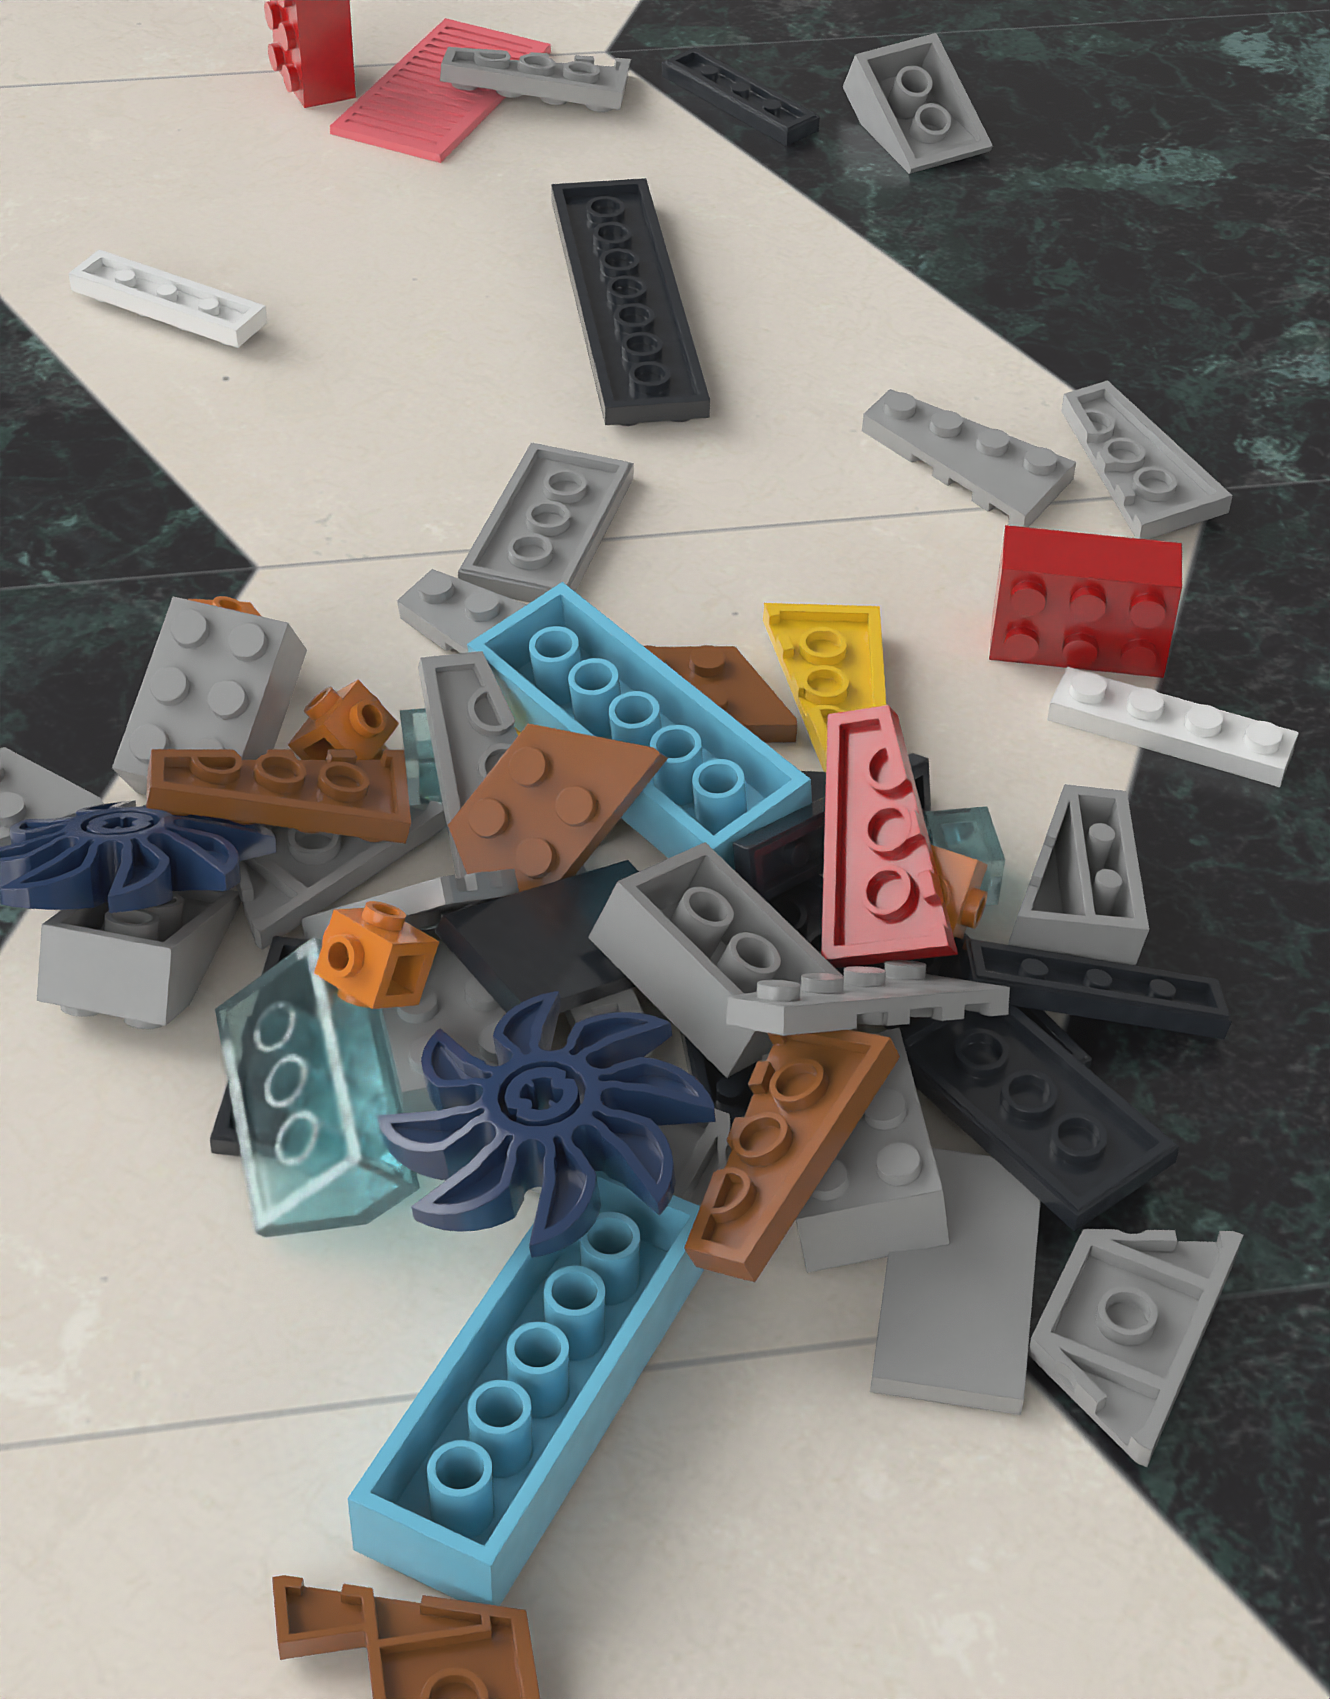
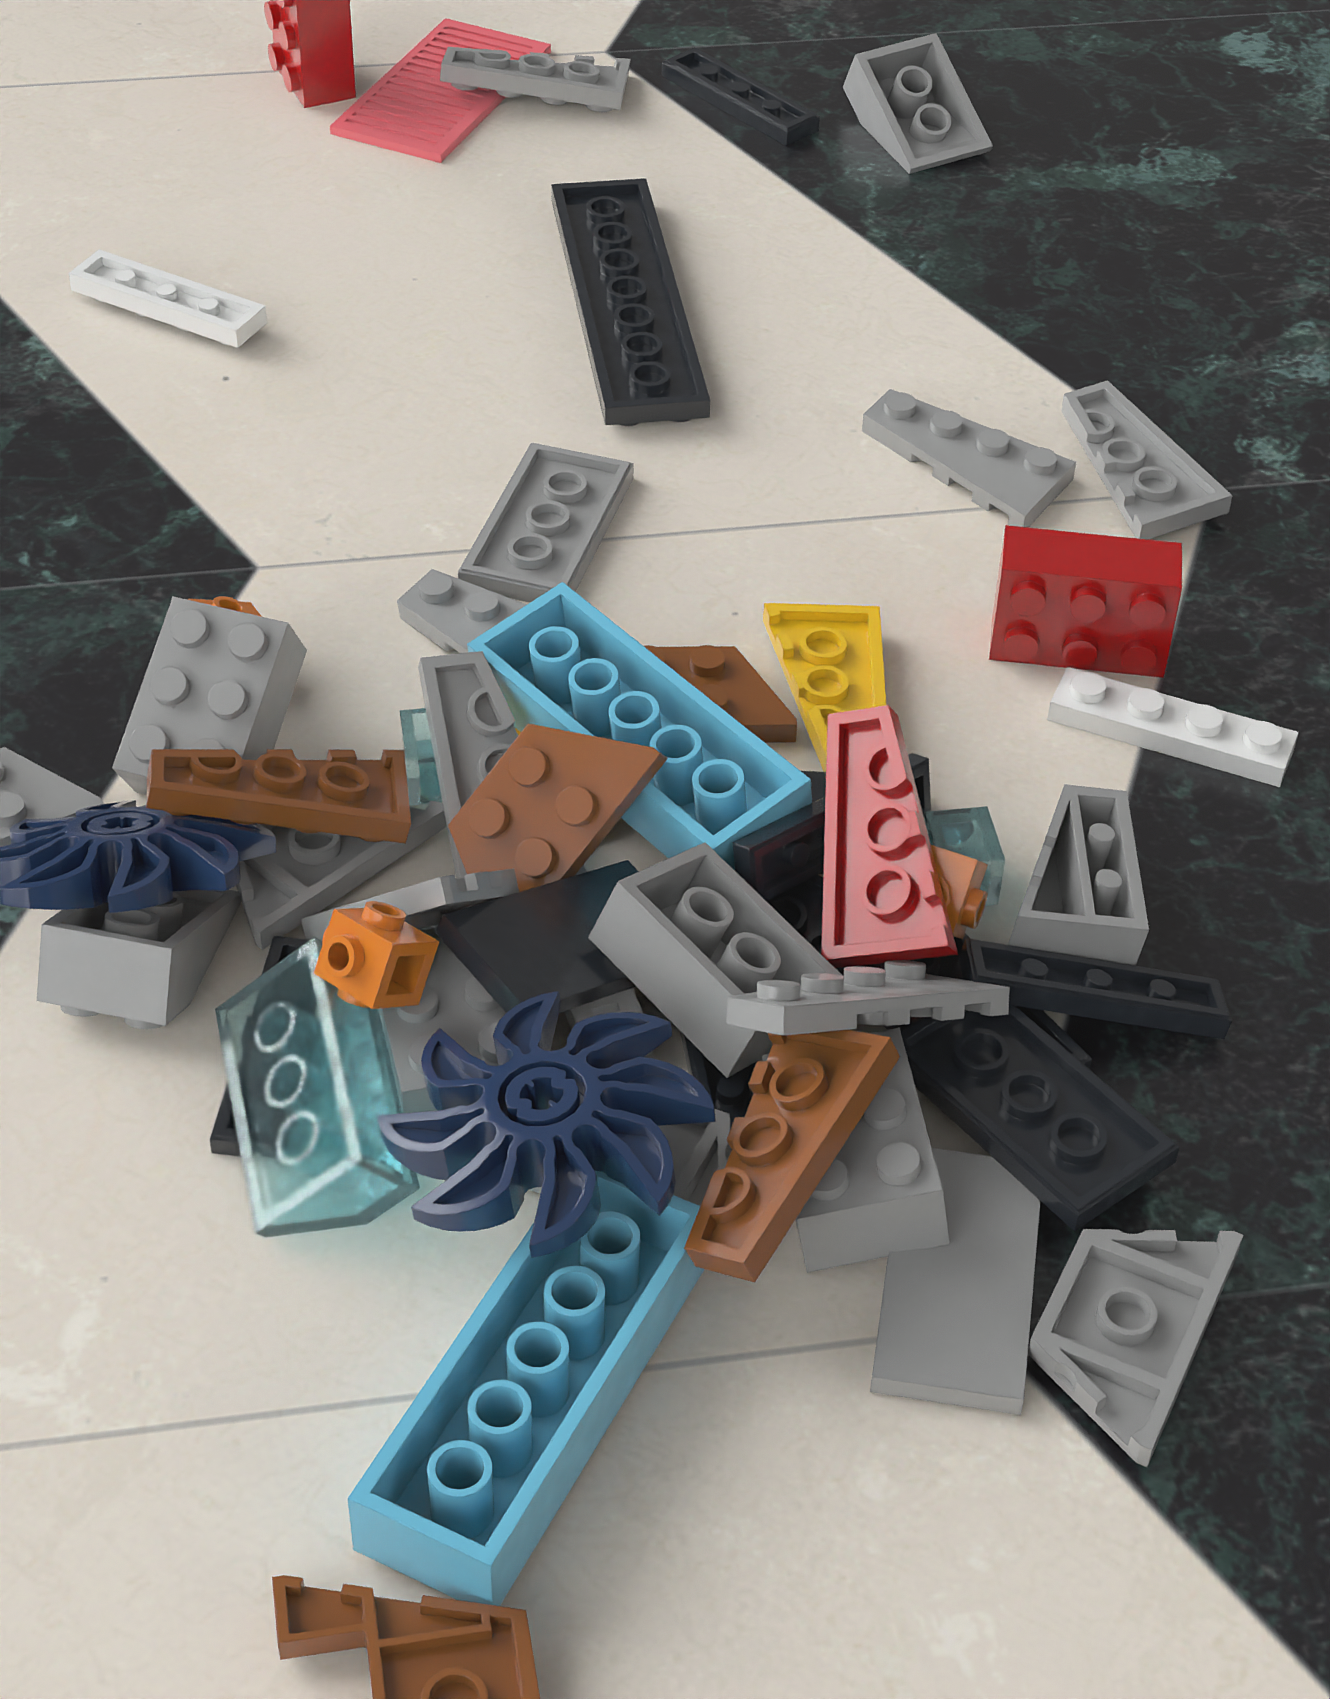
(344, 721): orange brick -> none

